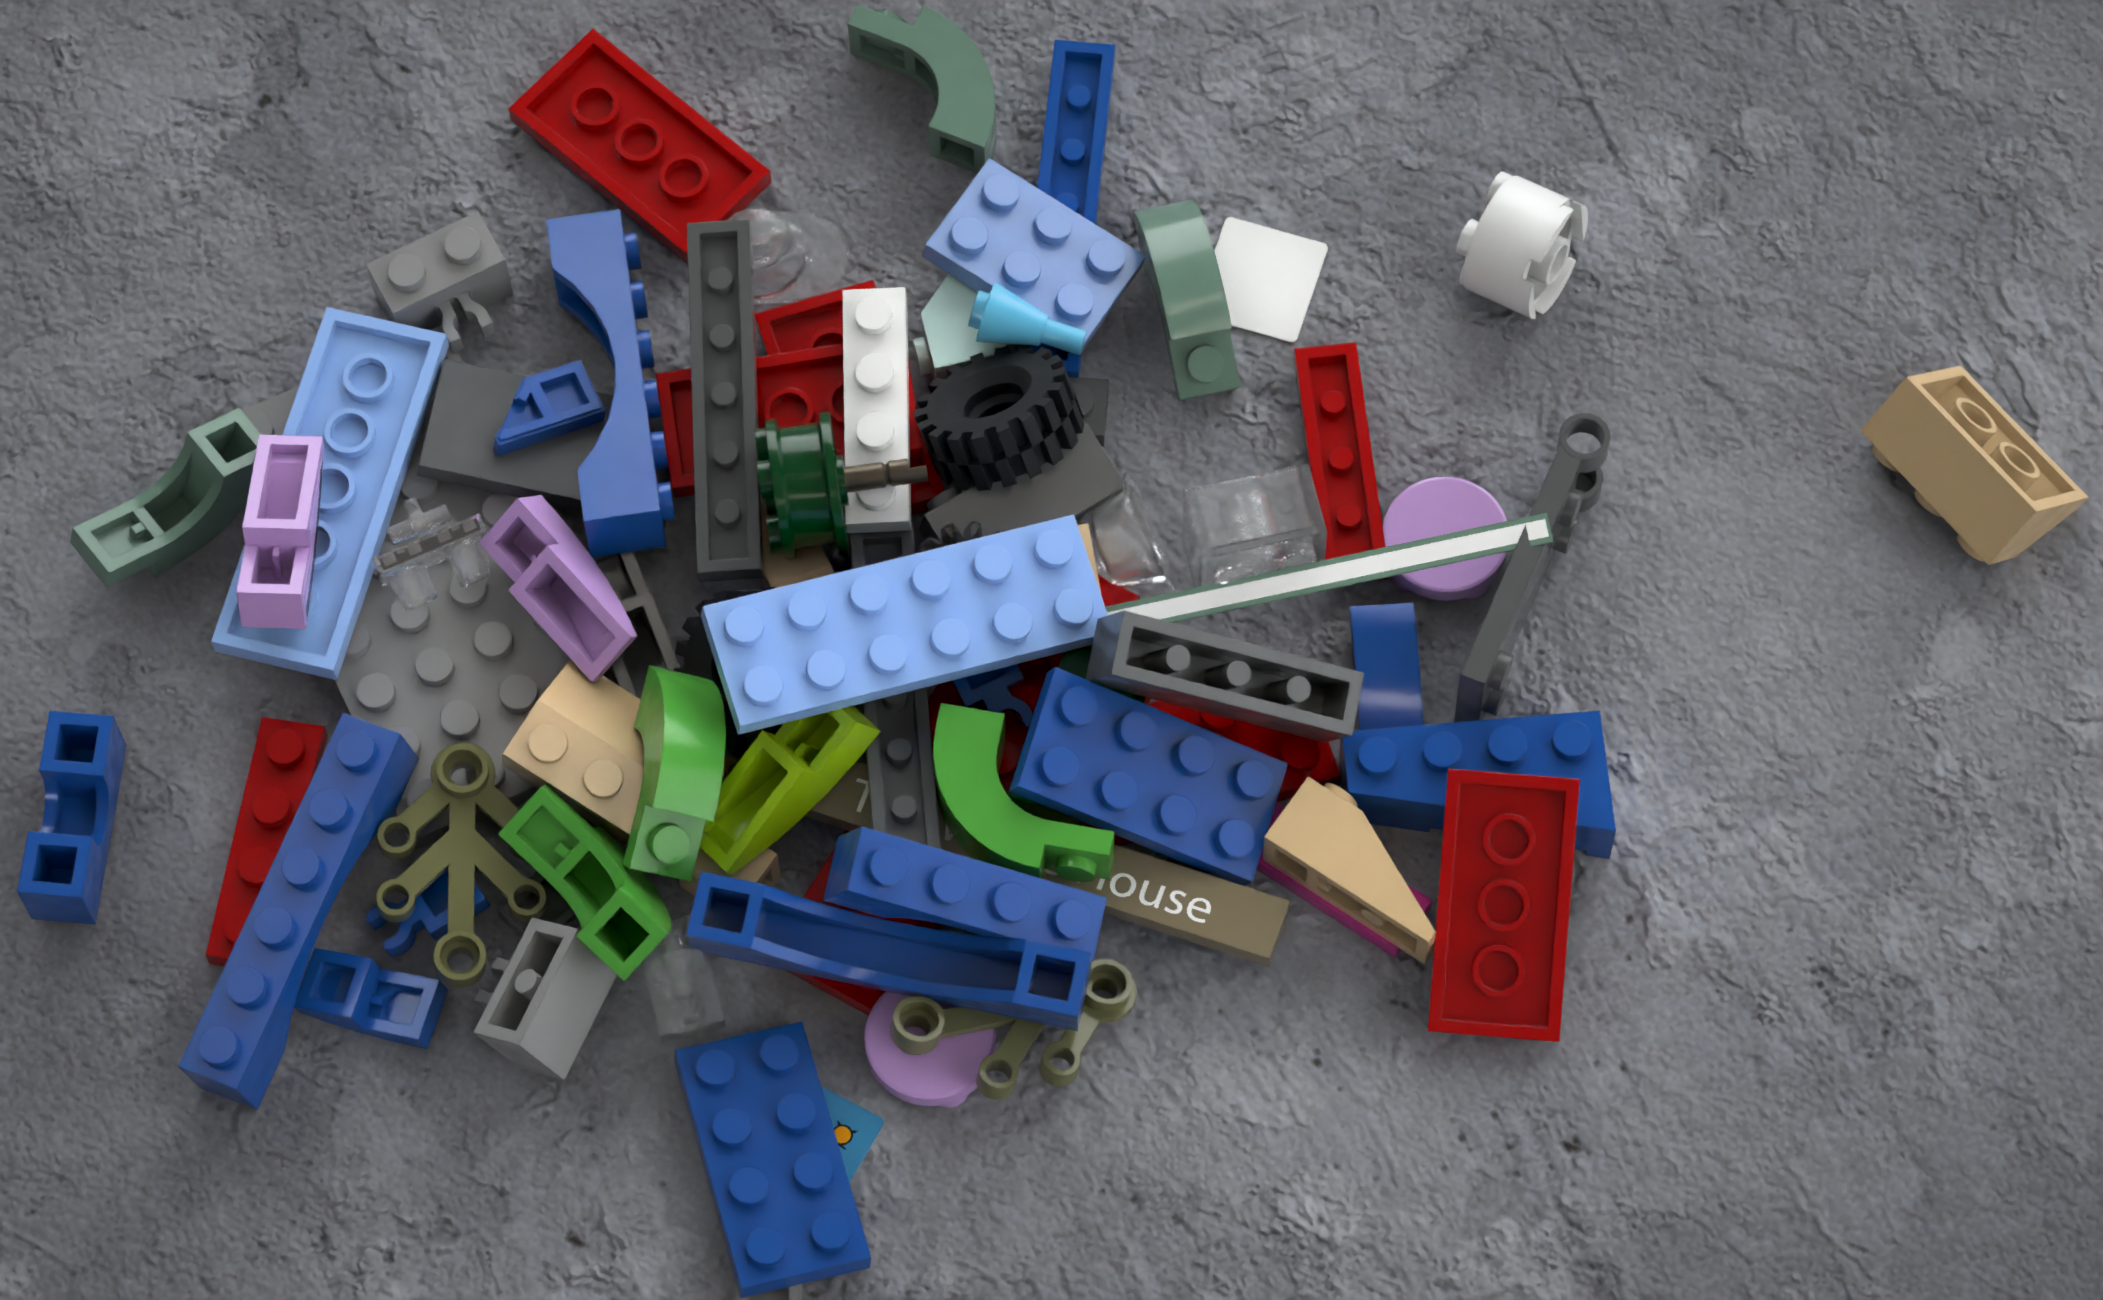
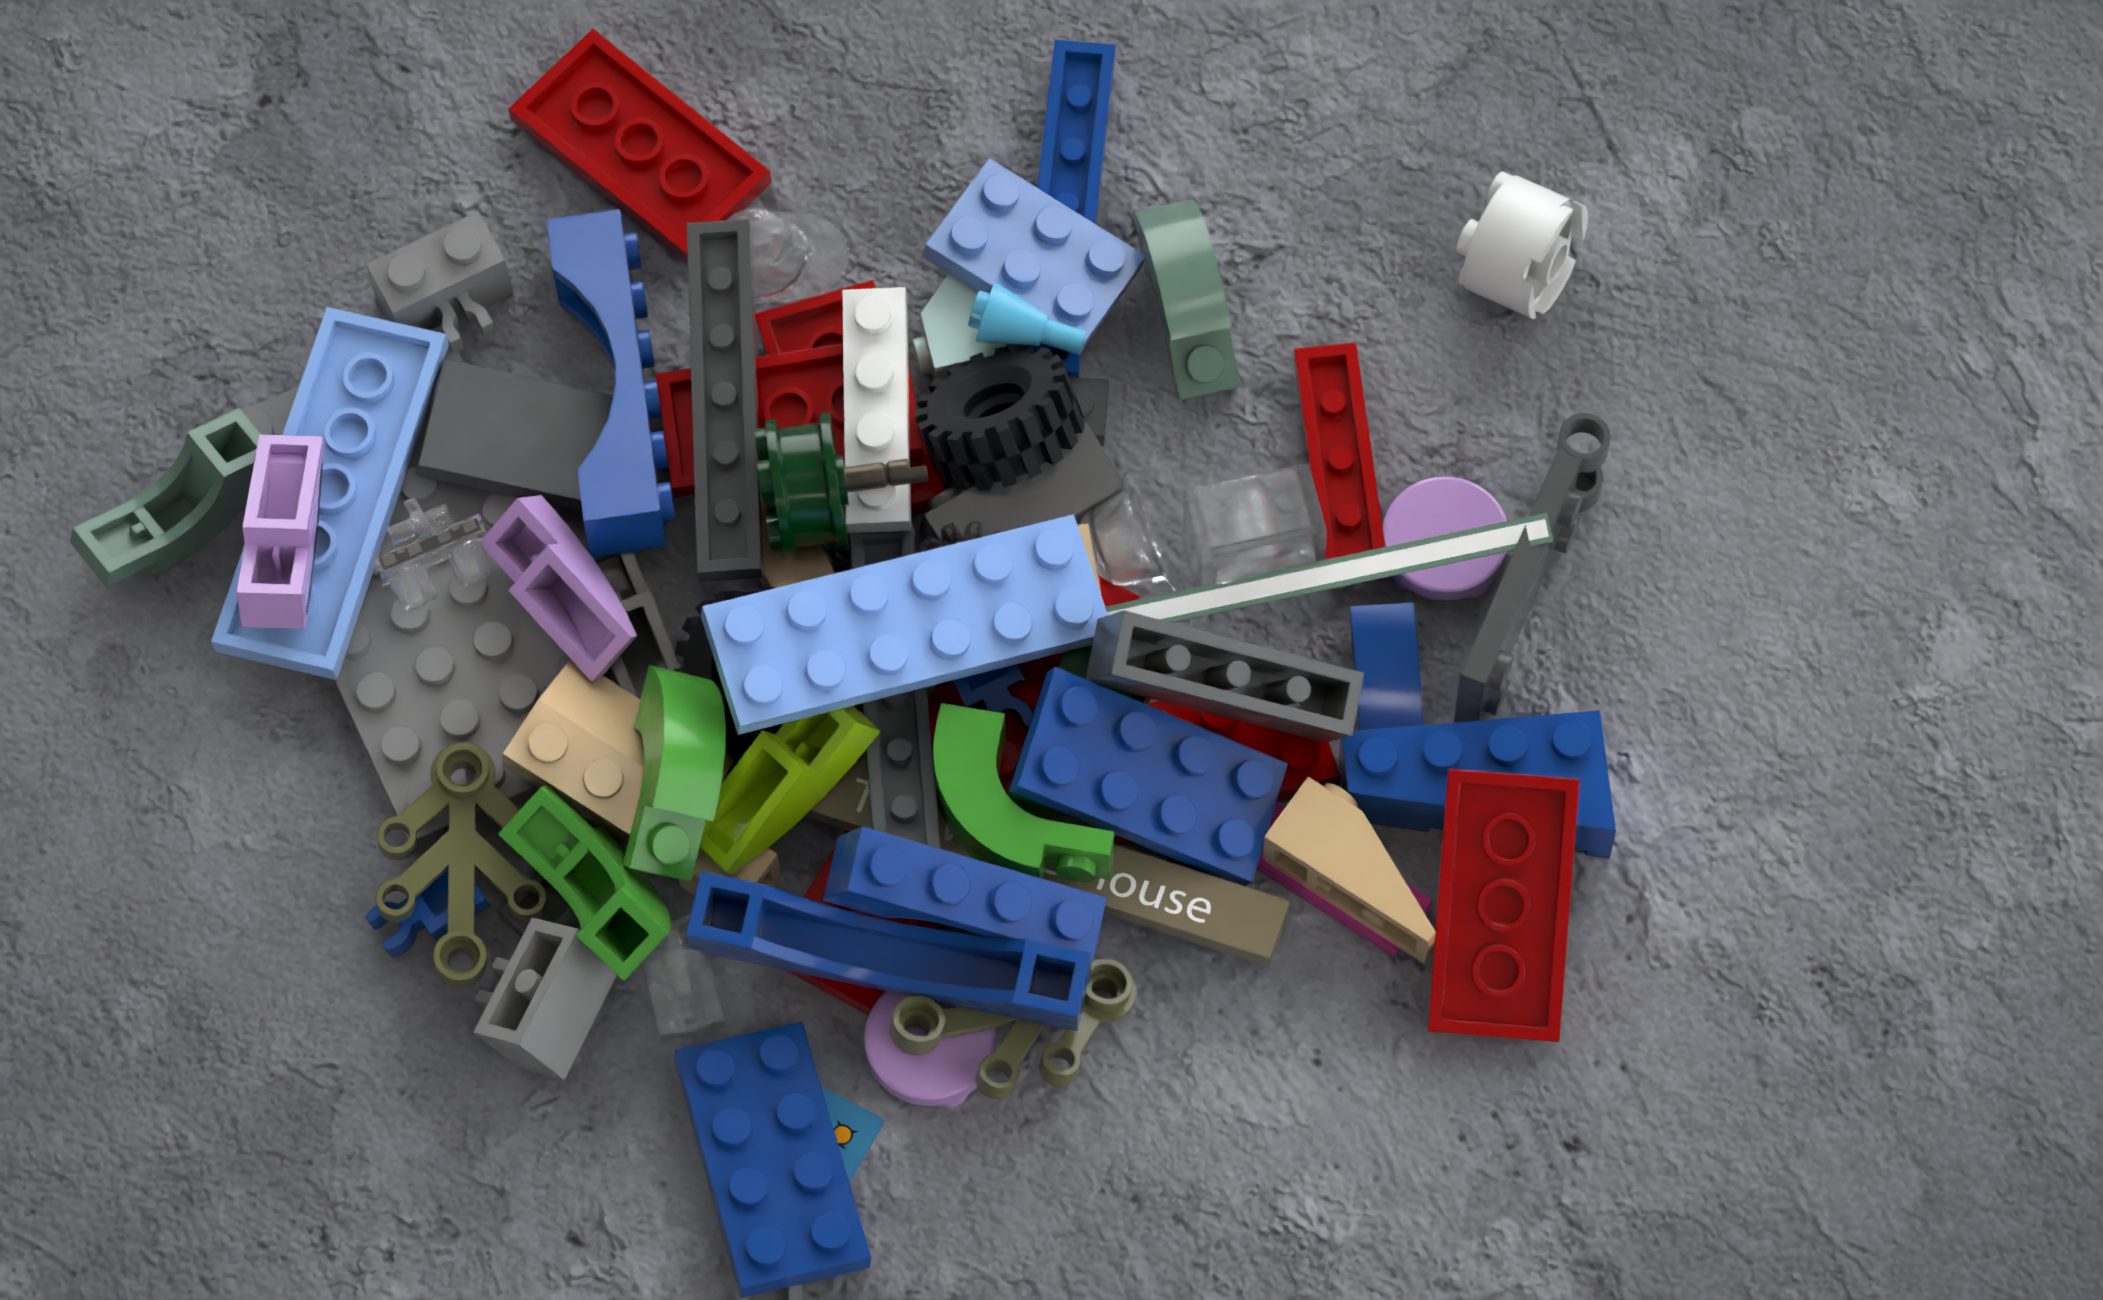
(82, 782): blue arch -> none
(256, 993): blue arch -> none
(276, 783): red plate -> none
(369, 999): blue slope -> none
(549, 407): blue tile -> none
(947, 66): sand green arch -> none
(1267, 277): white sticker -> none
(1971, 464): tan slope -> none

